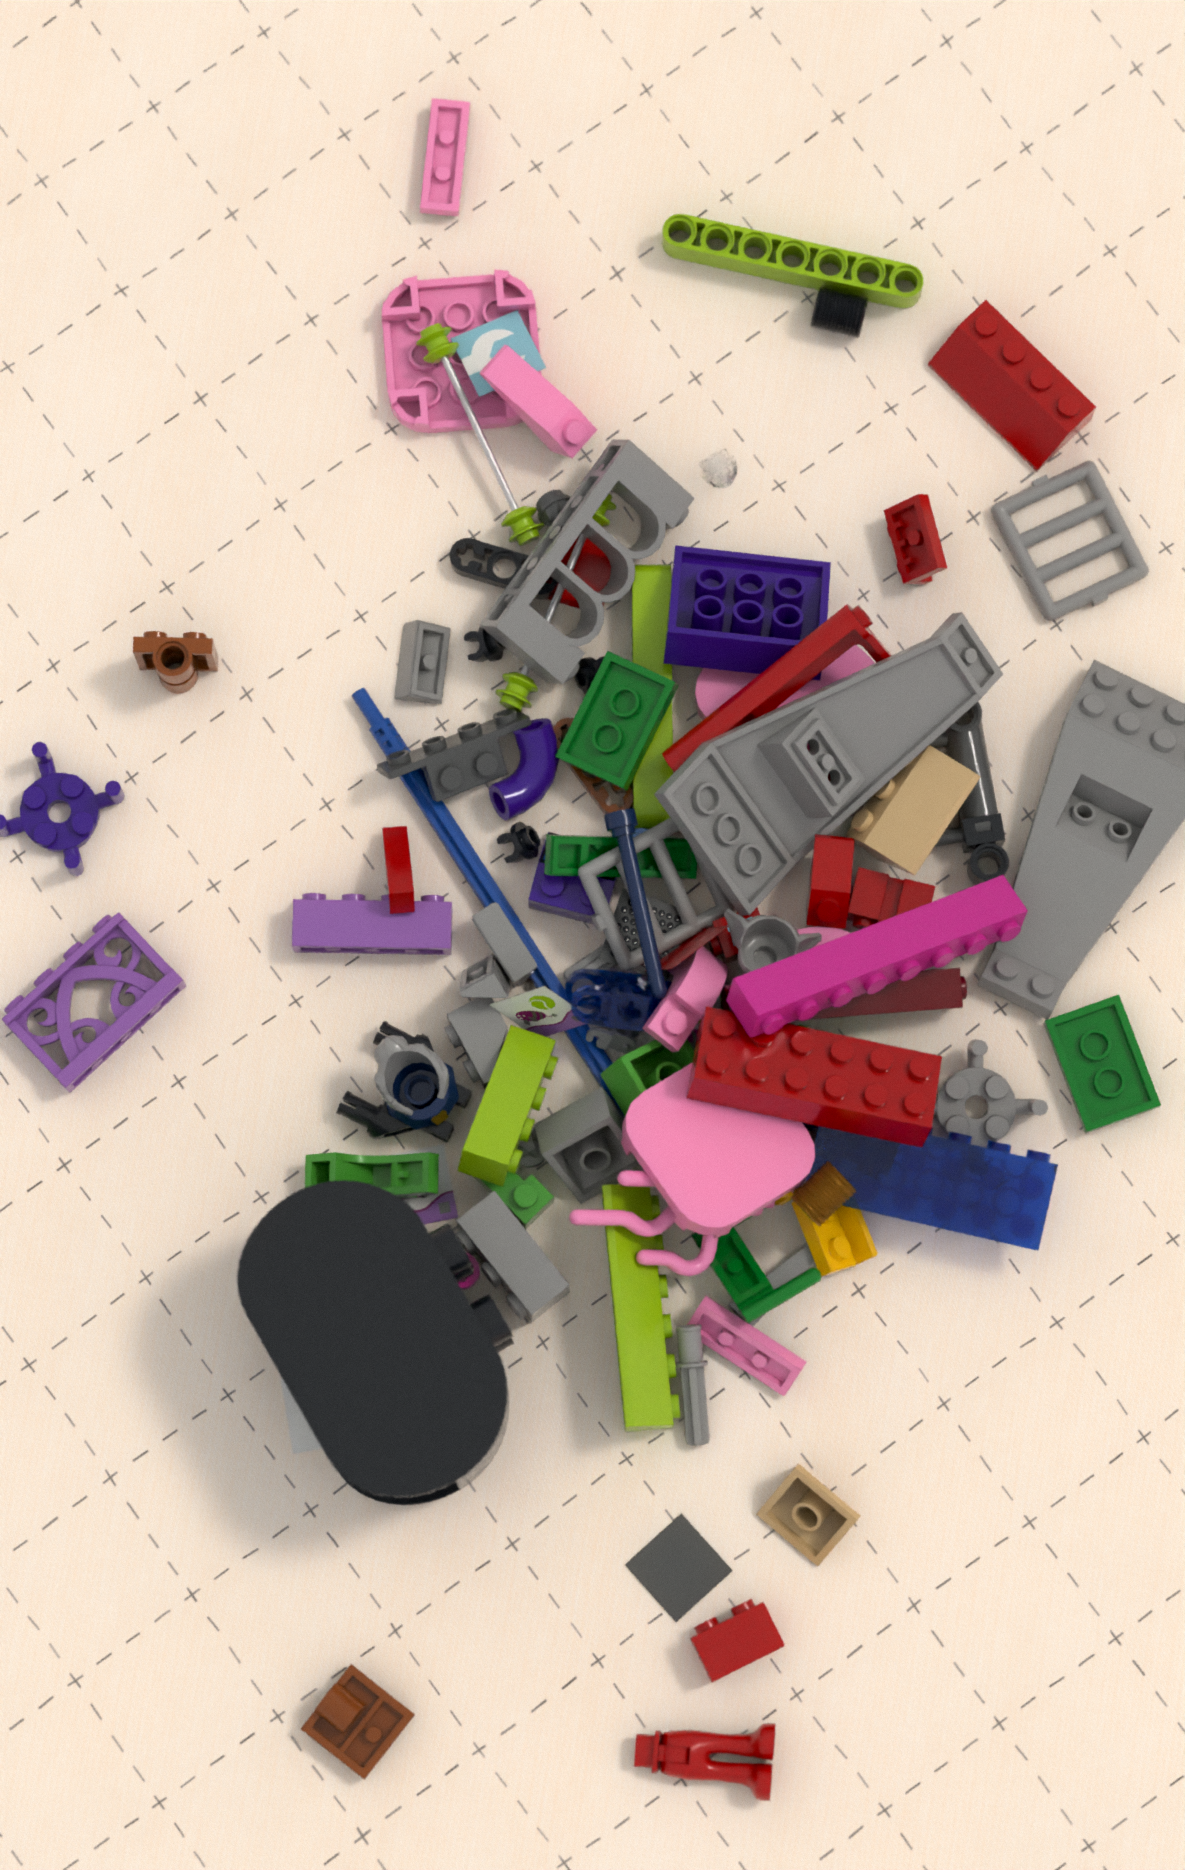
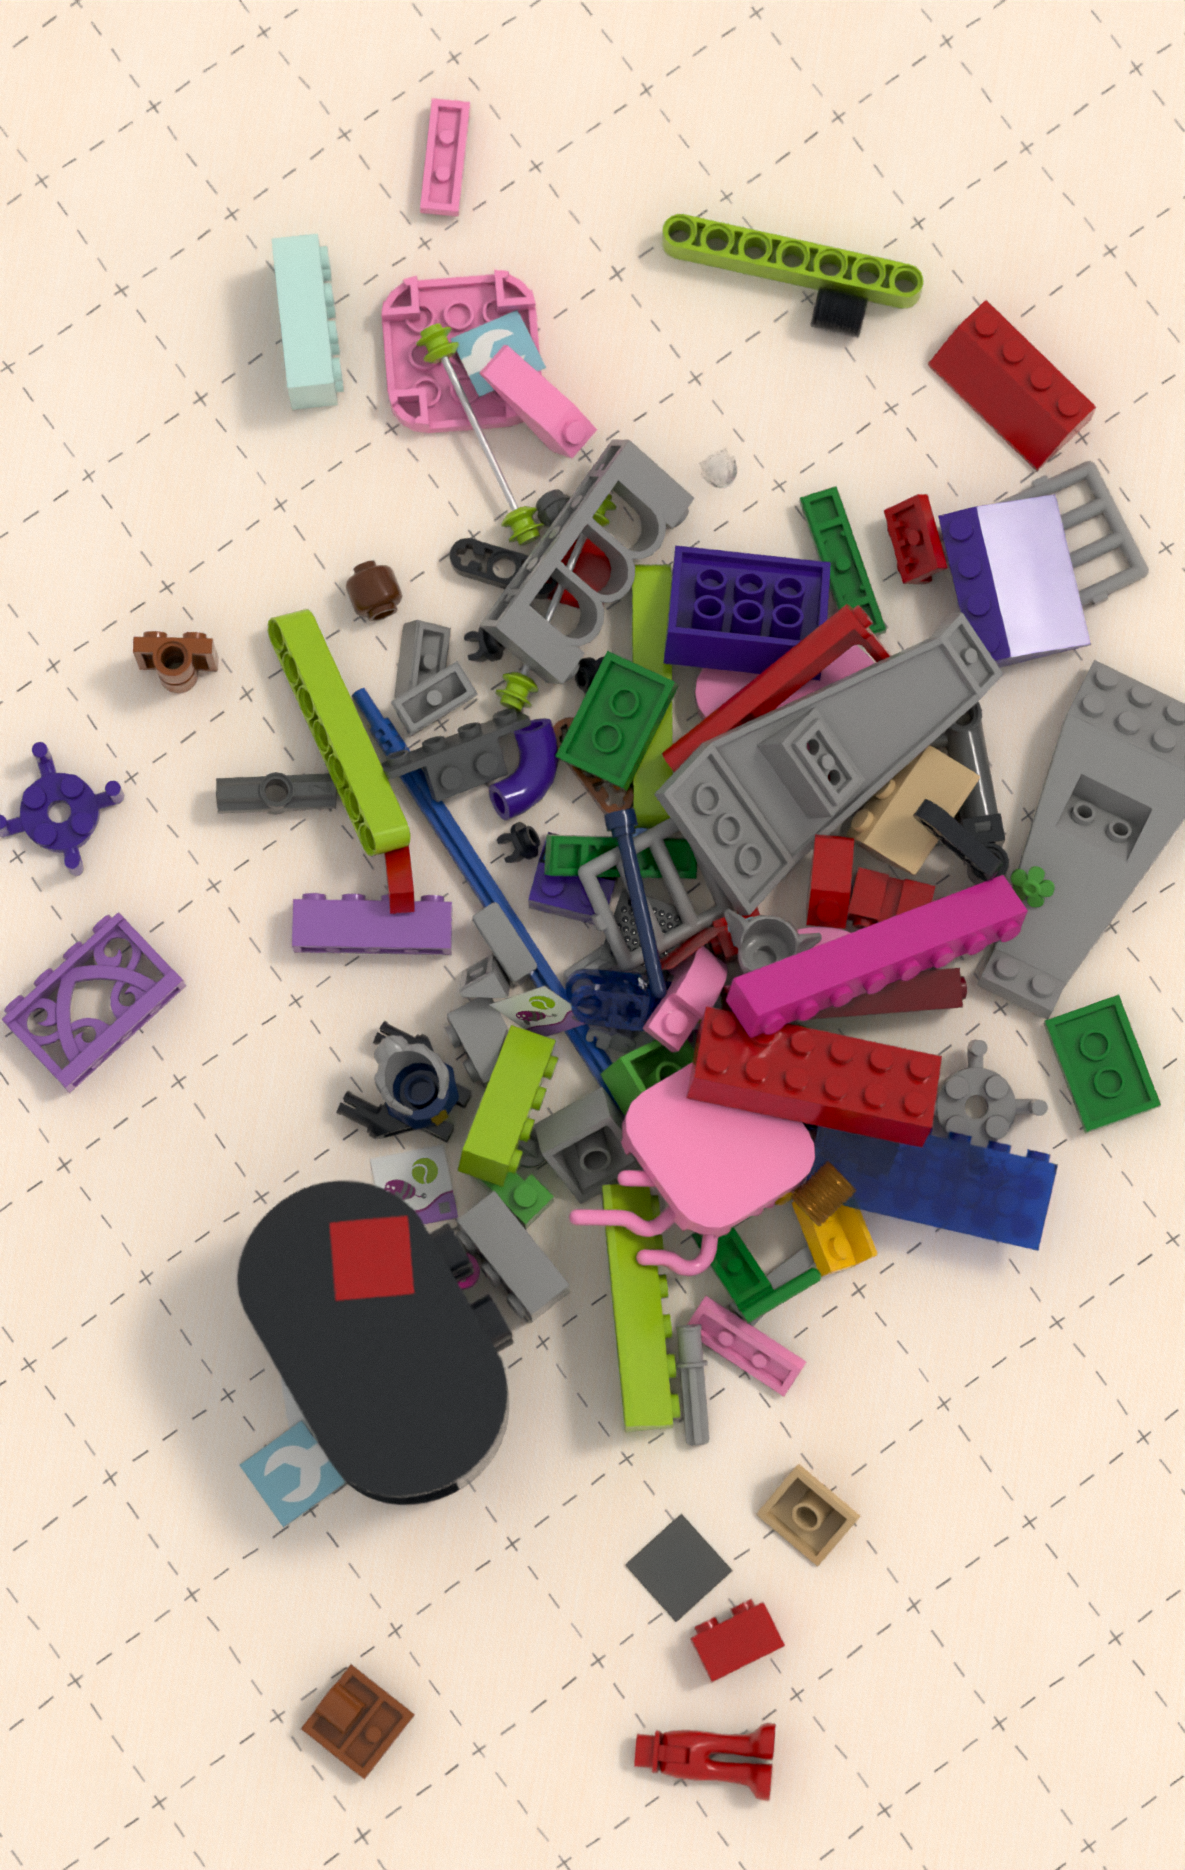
(249, 795): none -> dark grey piece
(292, 1473): none -> medium azure sticker
(304, 314): none -> light aqua brick
(338, 732): none -> lime beam
(371, 1258): none -> red sticker
(374, 591): none -> reddish brown head
(400, 1174): bright green arch -> none
(434, 698): none -> light grey slope
(837, 545): none -> green plate
(958, 839): none -> black beam
(1016, 578): none -> slope
(1032, 886): none -> bright green plant

